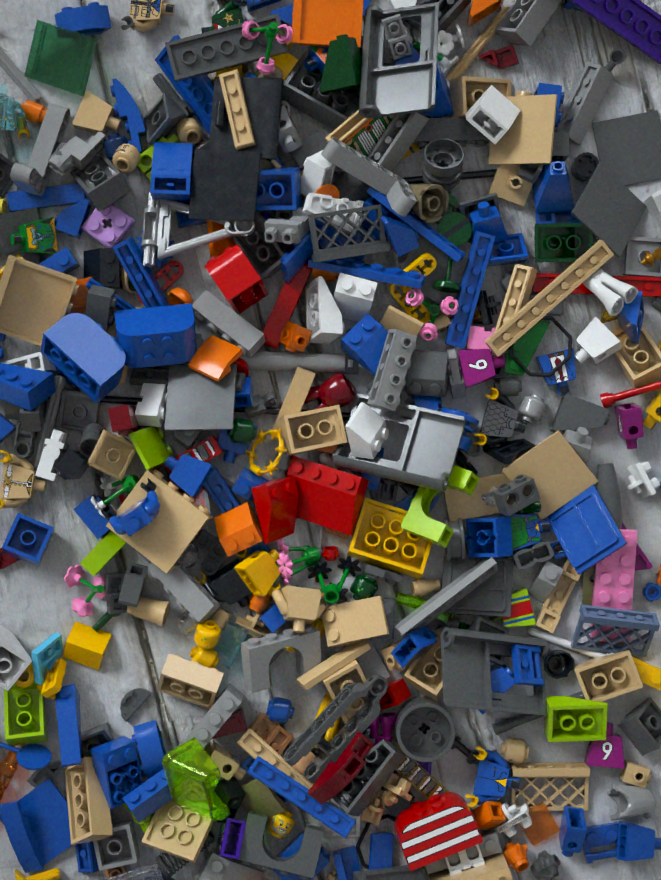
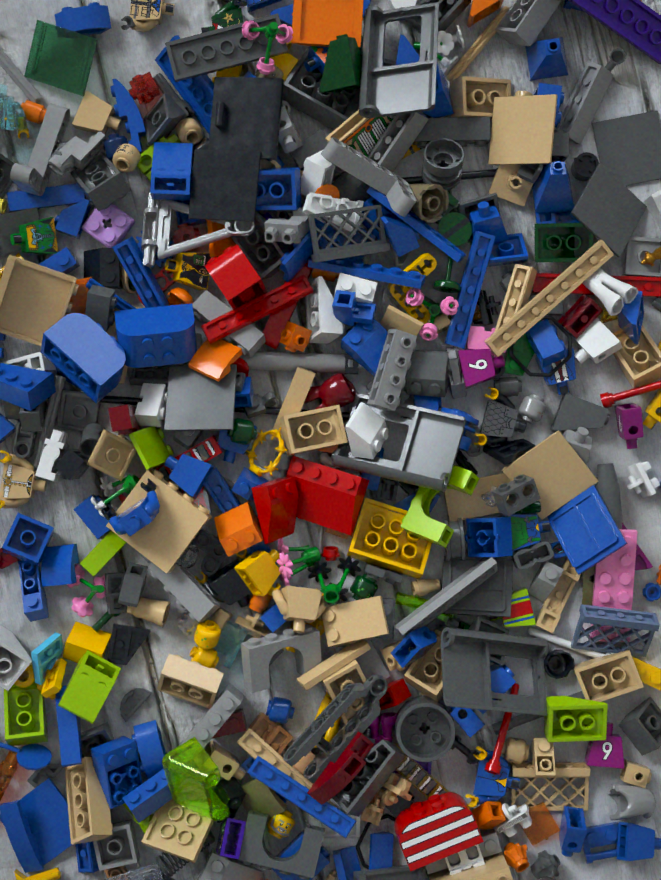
(33, 593): none -> blue slope
(58, 565): none -> blue slope
(89, 686): none -> lime slope
(125, 642): none -> black wing
(143, 88): none -> clear red brick
(185, 229): none -> clear red brick
(190, 269): none -> torso
(237, 109): tan tile -> none
(257, 309): none -> red tile
(349, 311): none -> blue brick
(396, 36): light grey slope -> none
(469, 724): none -> blue torso
(492, 114): white slope -> none
(493, 765): none -> red piece
(501, 58): dark red slope -> none
(527, 665): blue plate -> none
(543, 757): none -> tan slope
(546, 59): none -> blue slope
(546, 343): none -> blue brick
(580, 316): none -> dark red brick

